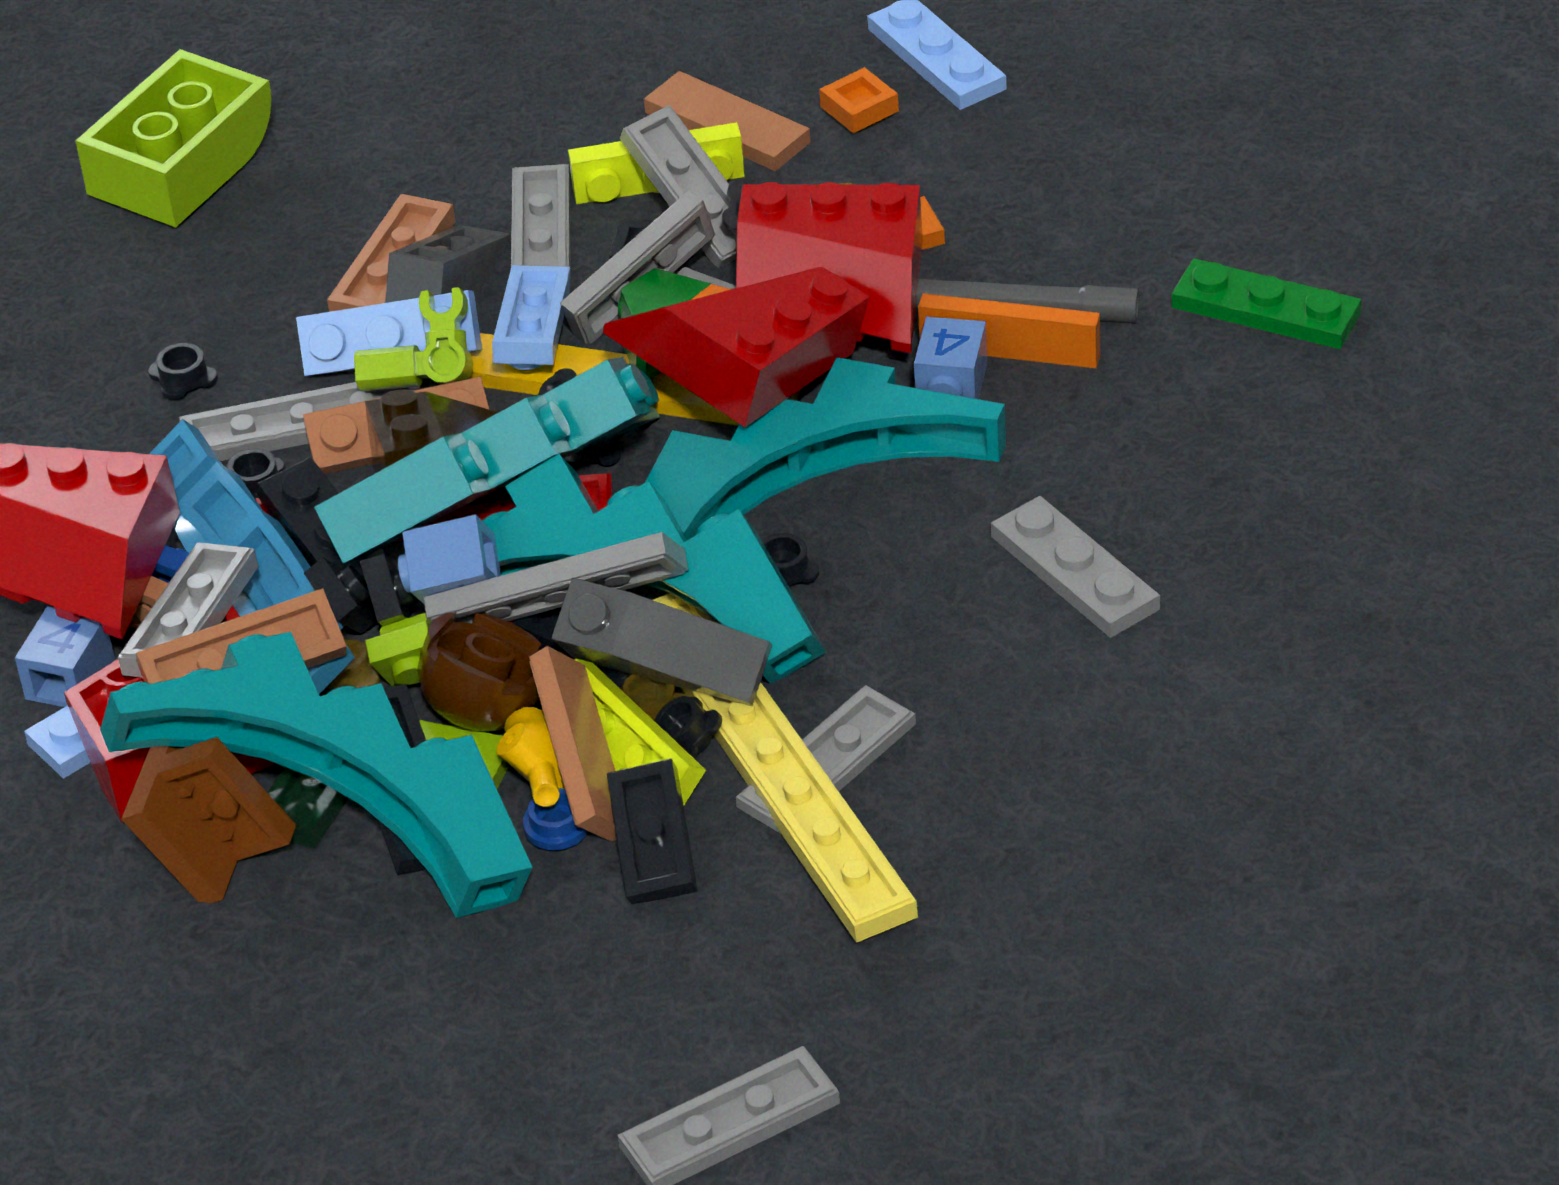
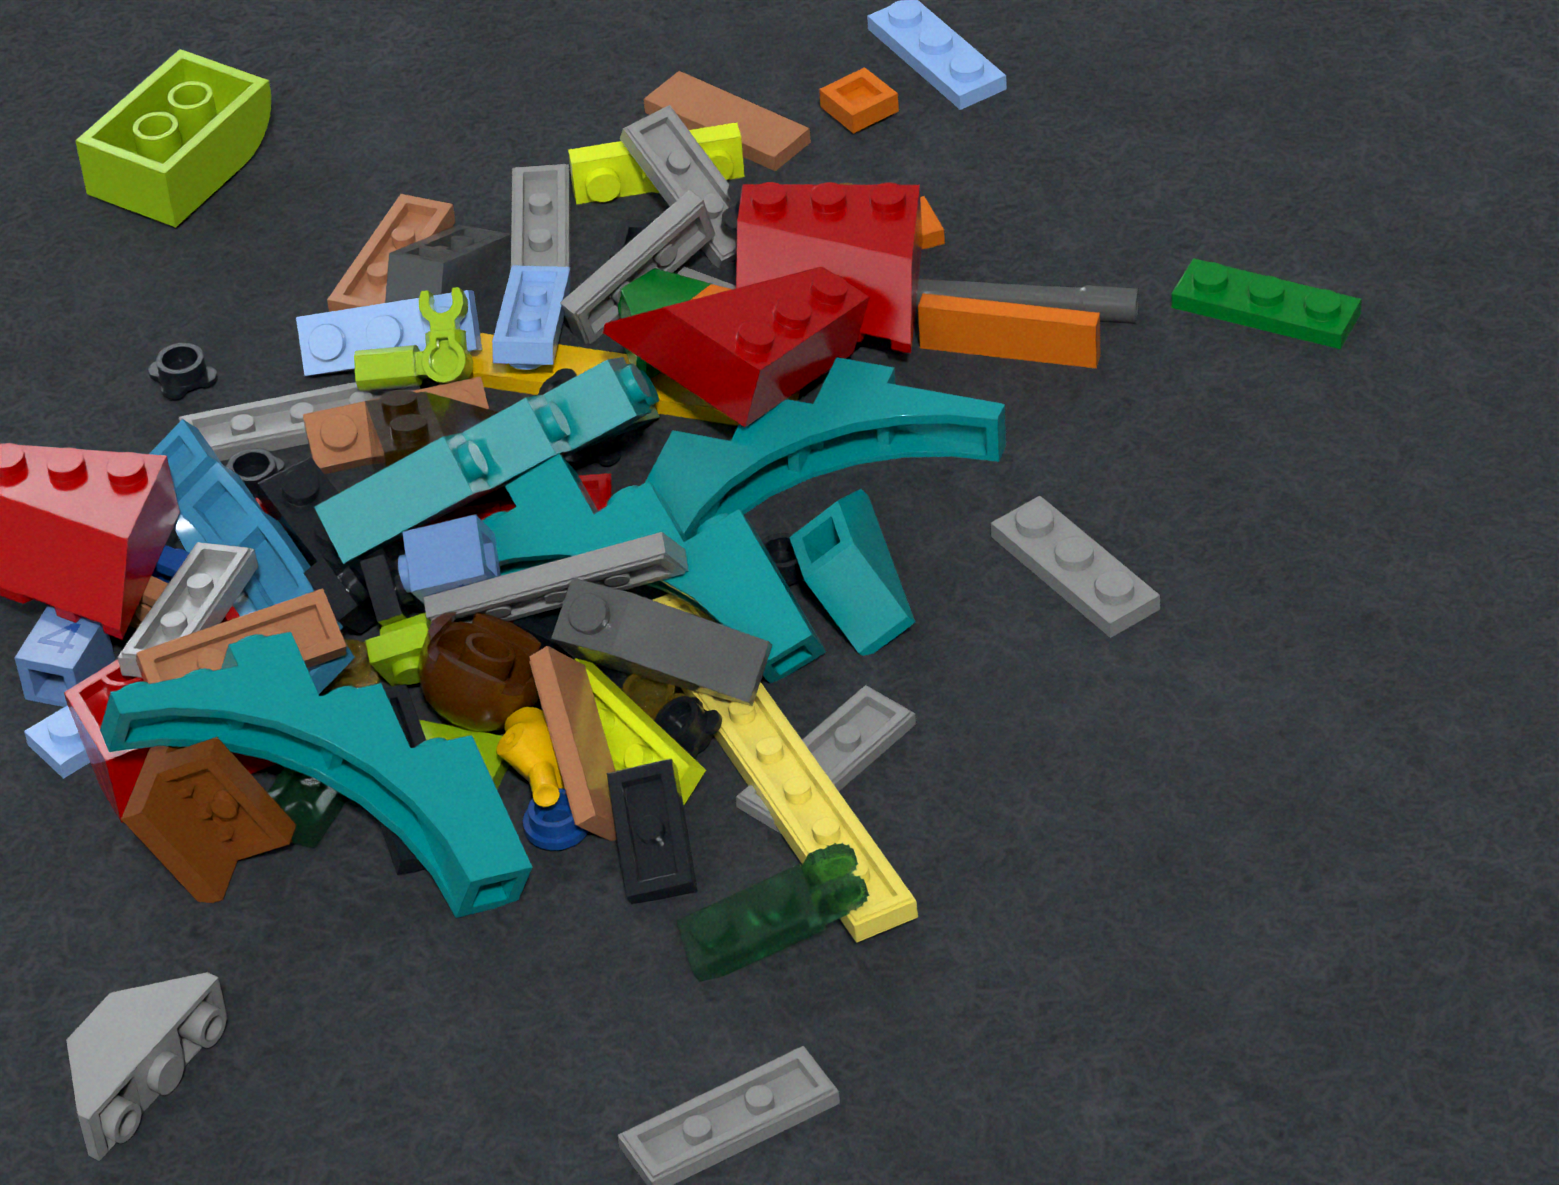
(137, 1050): none -> light grey slope
(773, 913): none -> clear green hinge
(853, 573): none -> teal slope
(951, 356): medium blue brick -> none

